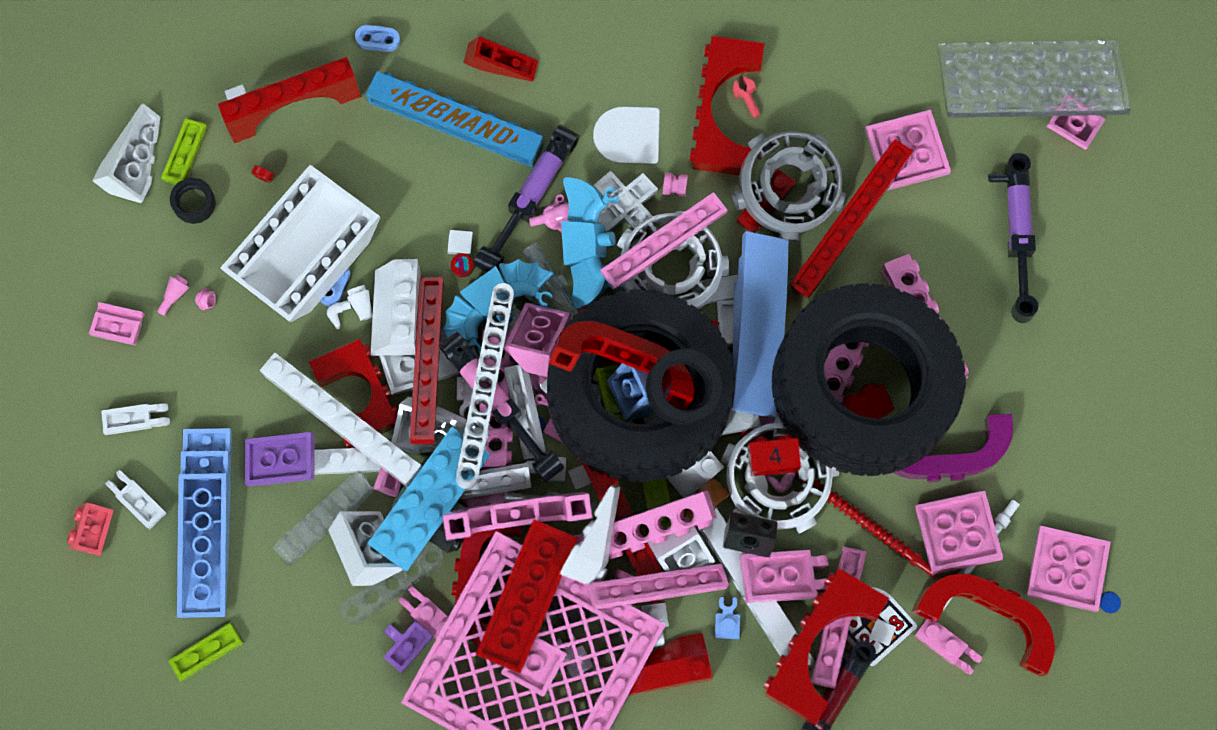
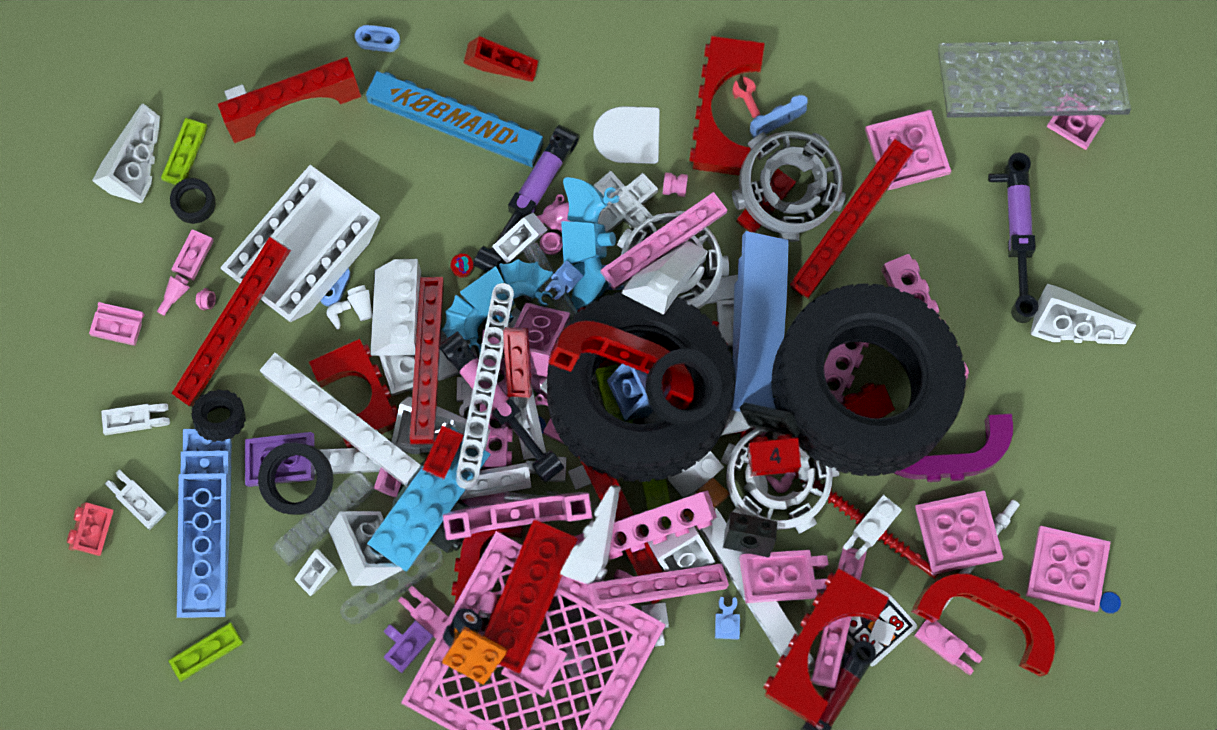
(192, 254): none -> bright pink plate
(212, 401): none -> black tyre
(231, 321): none -> red plate
(262, 174): red tile -> none
(268, 470): none -> black tyre
(315, 572): none -> white slope
(443, 452): none -> red plate
(460, 242): white tile -> none
(468, 650): none -> orange plate
(488, 604): none -> bright pink piece
(517, 362): none -> tile
(520, 237): none -> white slope
(551, 243): none -> bright pink plate
(564, 279): none -> light blue plate
(664, 279): none -> white wedge
(675, 665): red wedge -> none
(770, 419): none -> pearl dark grey tile
(779, 116): none -> light blue hinge
(874, 525): none -> white hinge
(1072, 317): none -> white wedge

